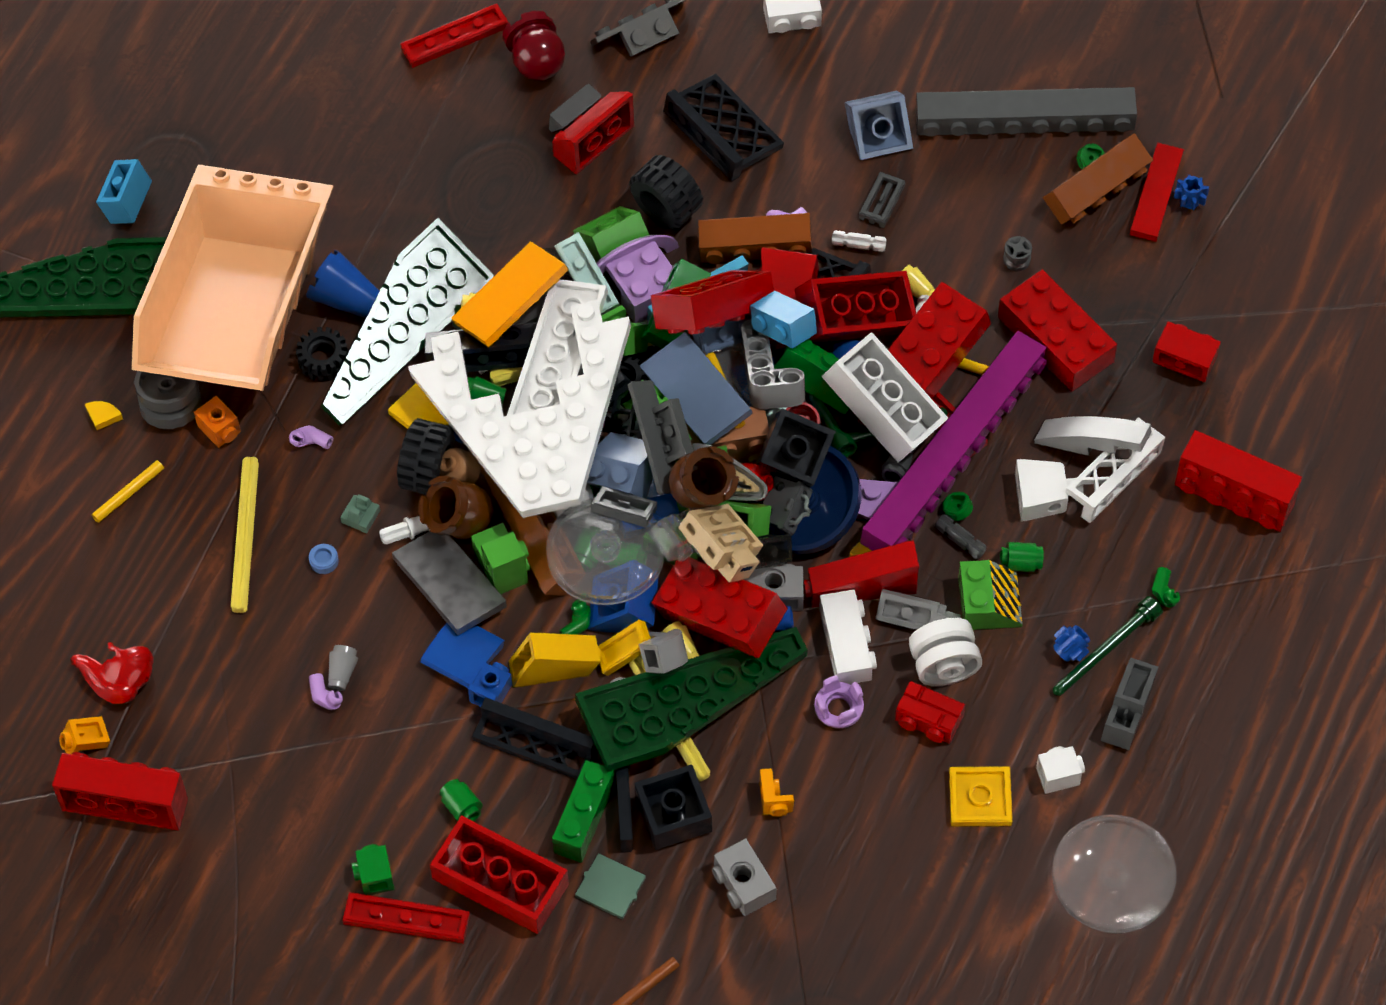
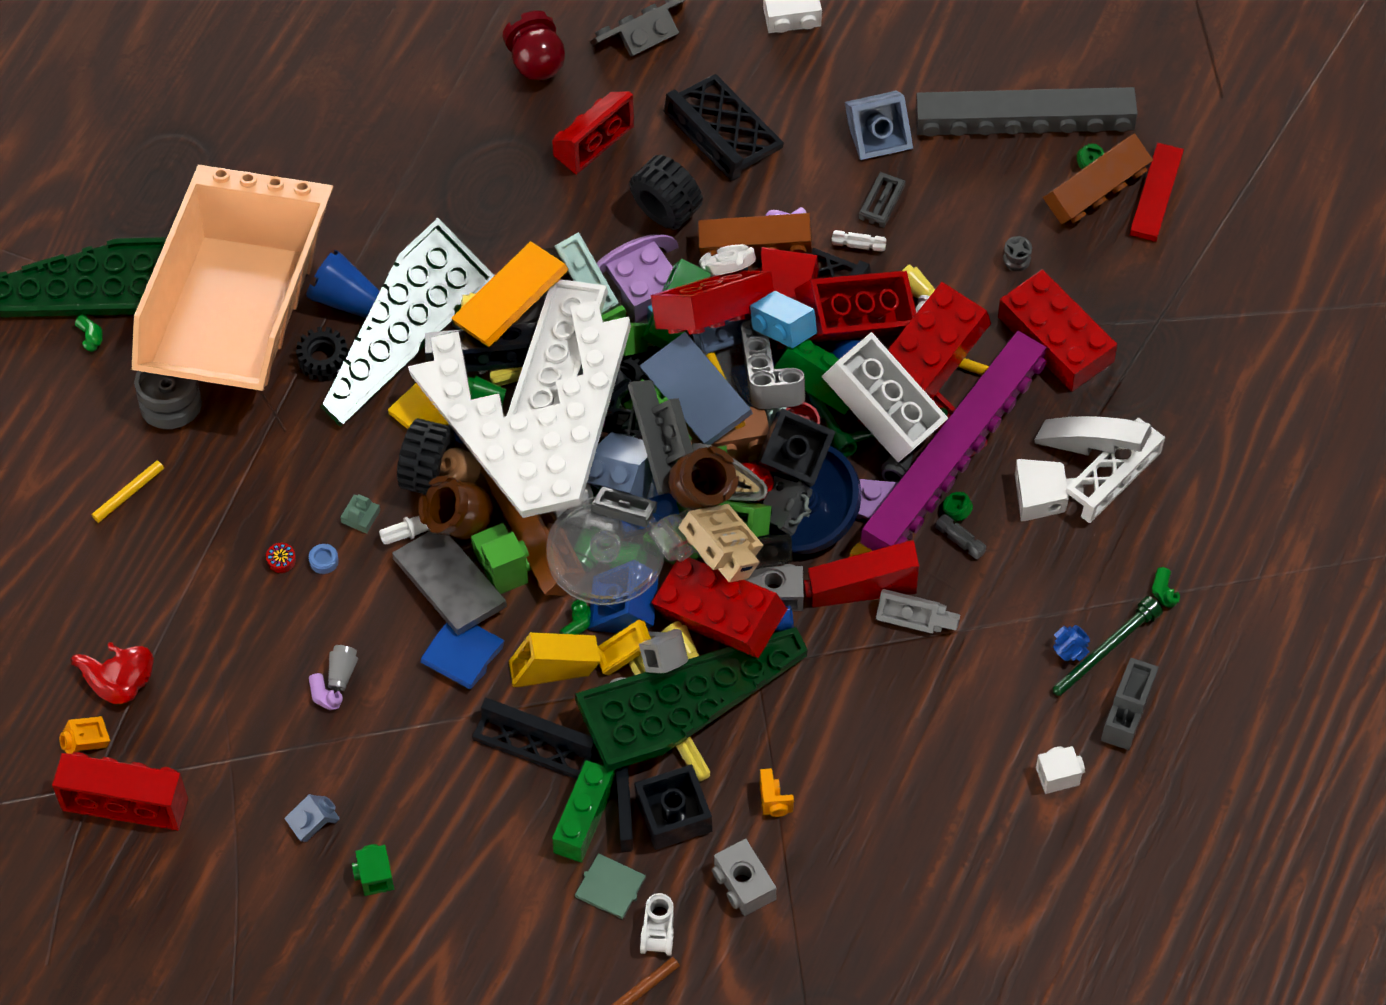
(92, 331): none -> green arm
(103, 414): yellow tile -> none
(124, 191): dark azure brick -> none
(217, 422): orange brick -> none
(244, 535): light yellow axle -> none
(281, 557): none -> tile
(309, 435): lavender arm -> none
(311, 816): none -> sand blue bracket
(406, 917): red tile -> none
(454, 35): red tile -> none
(460, 800): green brick -> none
(497, 690): blue brick -> none
(499, 874): red brick -> none
(573, 107): dark grey slope -> none
(612, 231): bright green slope -> none
(658, 930): none -> white piece
(728, 259): none -> white tile
(832, 690): lavender piece -> none
(847, 636): white brick -> none
(929, 713): red brick -> none
(945, 652): white wheel -> none
(980, 796): yellow tile -> none
(989, 595): bright green slope -> none
(1022, 556): green brick -> none
(1114, 873): clear dish -> none
(1186, 351): red brick -> none
(1191, 192): blue gear -> none
(1237, 481): red brick -> none

